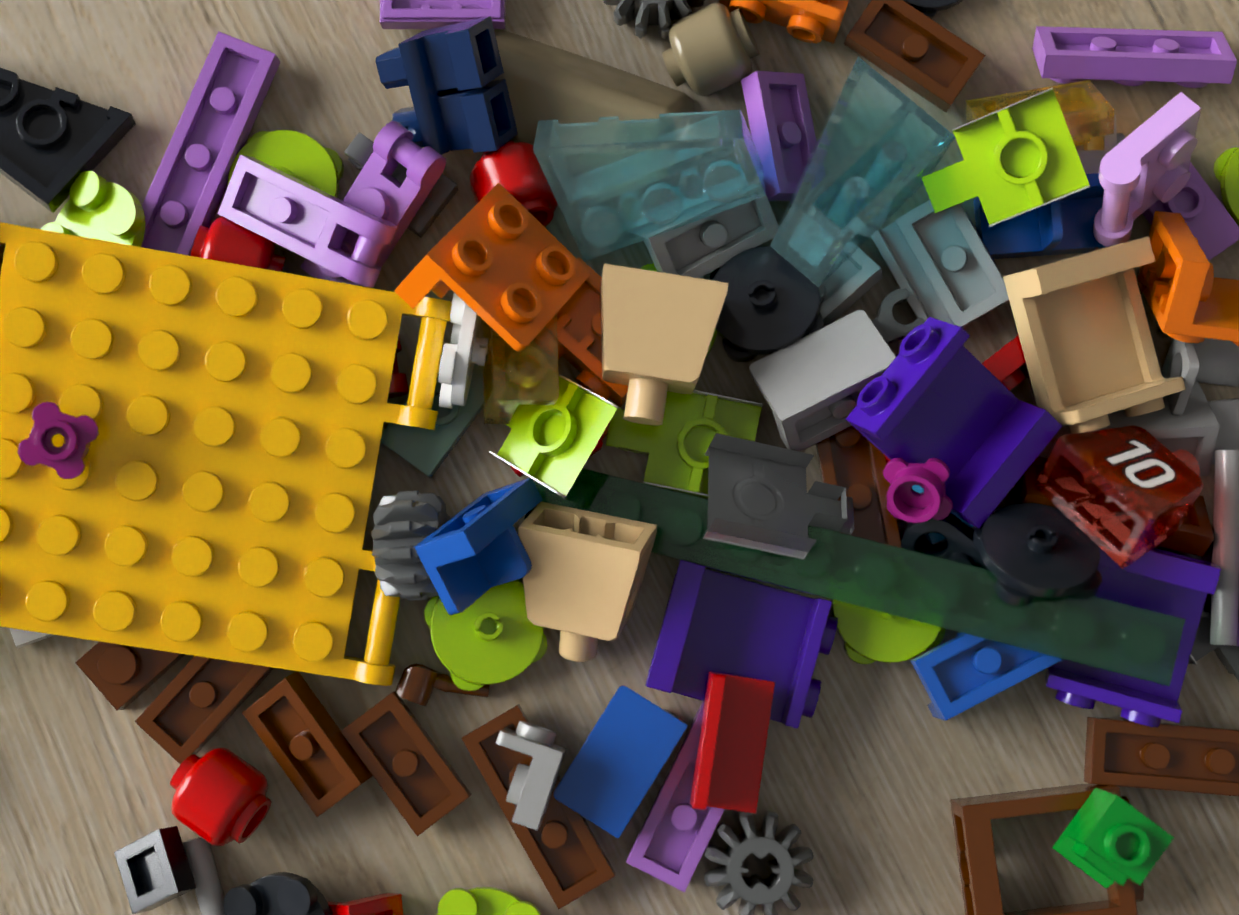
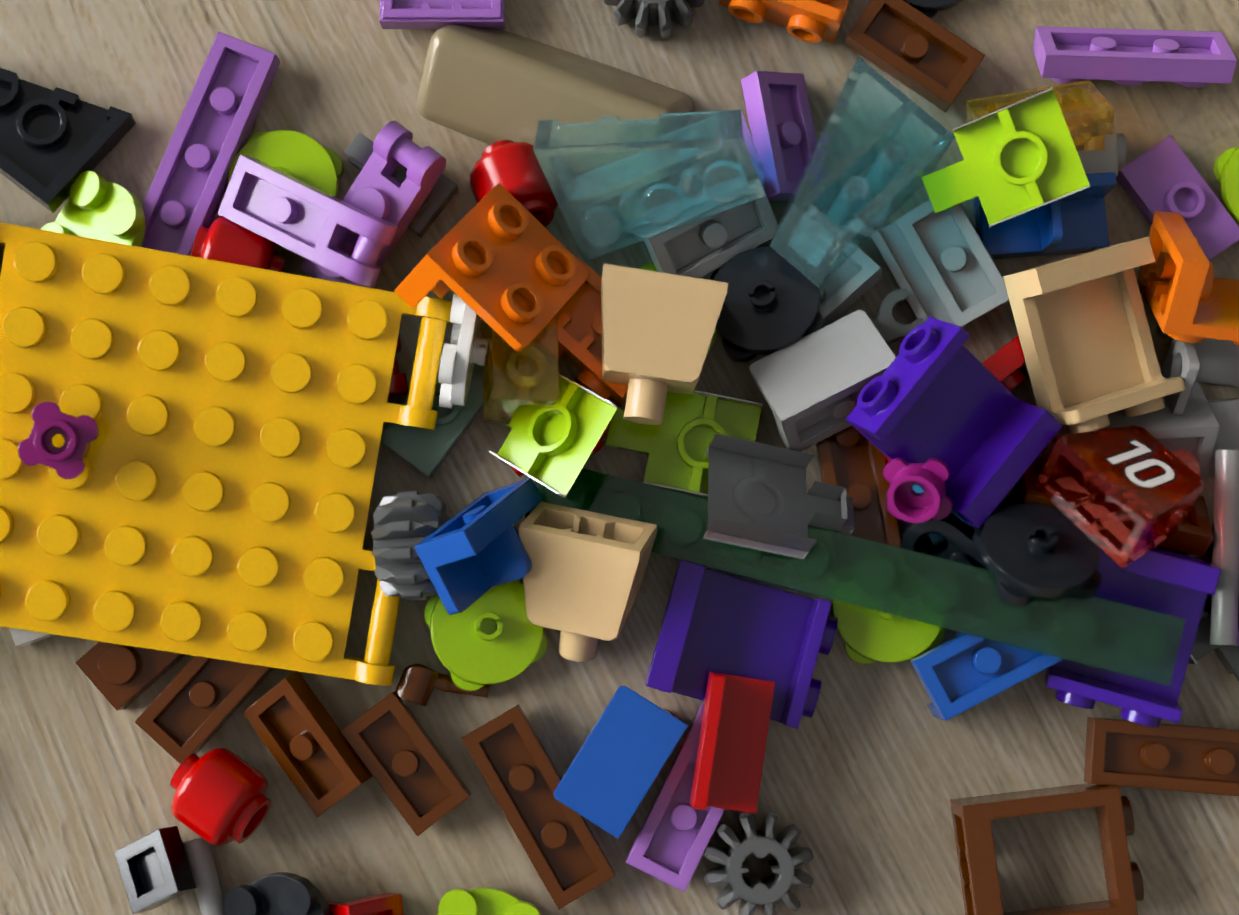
(452, 87): dark blue hips -> none
(532, 784): light grey bracket -> none
(710, 49): dark tan head -> none
(1112, 840): green window -> none
(1146, 168): lavender plate -> none

